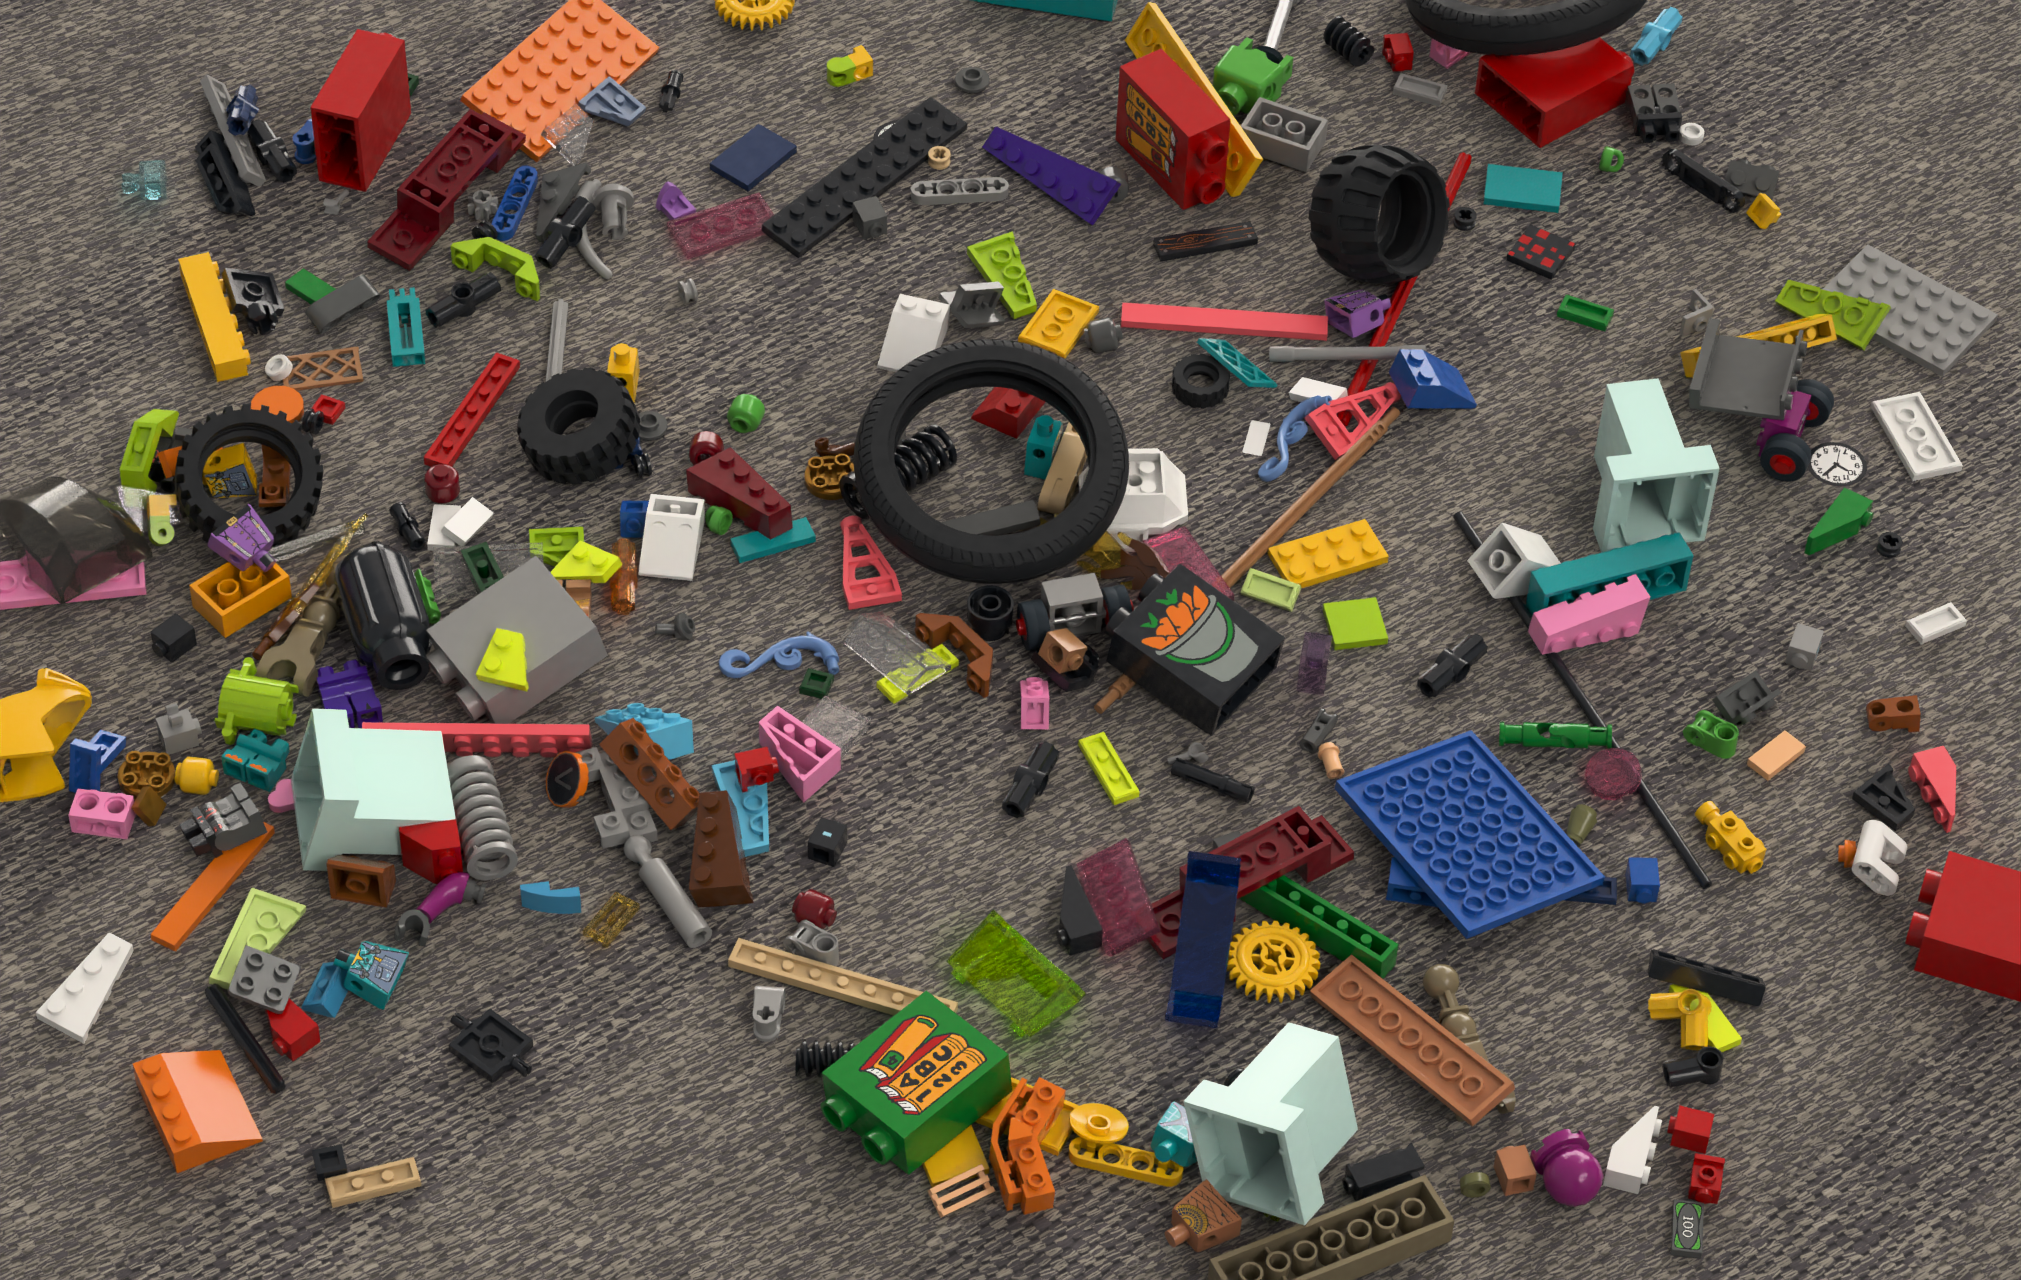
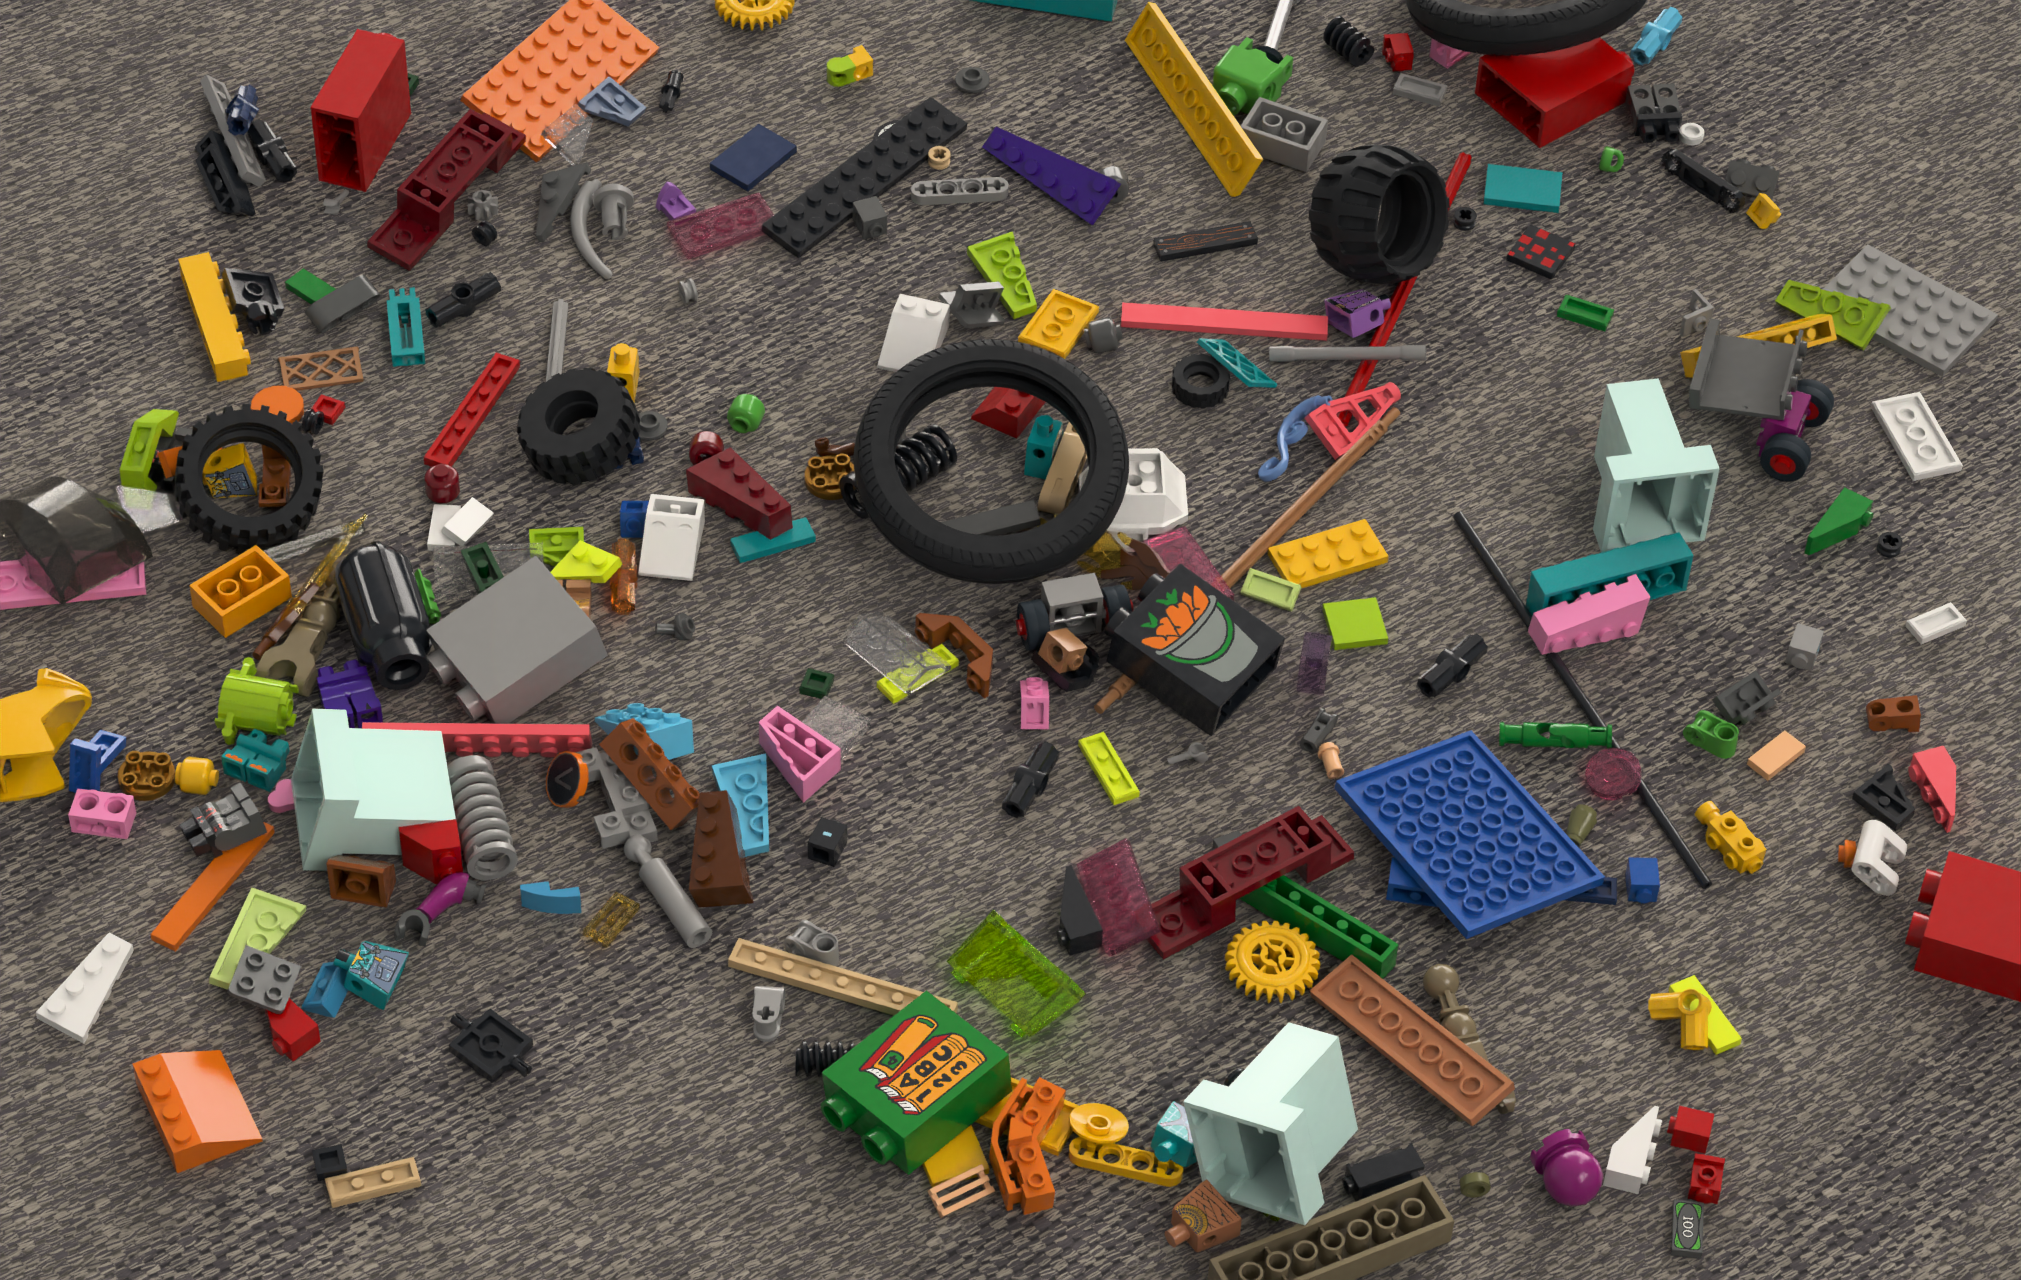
(148, 806): pearl gold tile -> none
(151, 180): clear light blue brick -> none
(158, 518): leg -> none
(173, 638): black brick -> none
(177, 729): light grey brick -> none
(244, 541): medium lavender torso -> none
(245, 1039): black axle -> none
(278, 367): white tile -> none
(305, 144): blue piece -> none
(407, 526): black pin -> none
(474, 252): lime slope -> none
(505, 661): neon yellow wing -> none
(515, 203): blue beam -> none
(565, 232): black piece -> none
(642, 465): black bush -> none
(718, 519): bright green tile -> none
(755, 767): red brick -> none
(783, 661): medium blue plant -> none
(815, 908): dark red head -> none
(867, 591): coral plate -> none
(990, 612): black piece -> none
(1172, 129): red brick -> none
(1204, 939): clear blue windscreen -> none
(1221, 783): black pin -> none
(1256, 438): white sticker -> none
(1309, 388): white tile -> none
(1429, 381): blue slope -> none
(1508, 558): white slope -> none
(1515, 1170): nougat brick -> none
(1694, 1068): black piece -> none
(1706, 977): black slope -> none
(1837, 464): sticker -> none

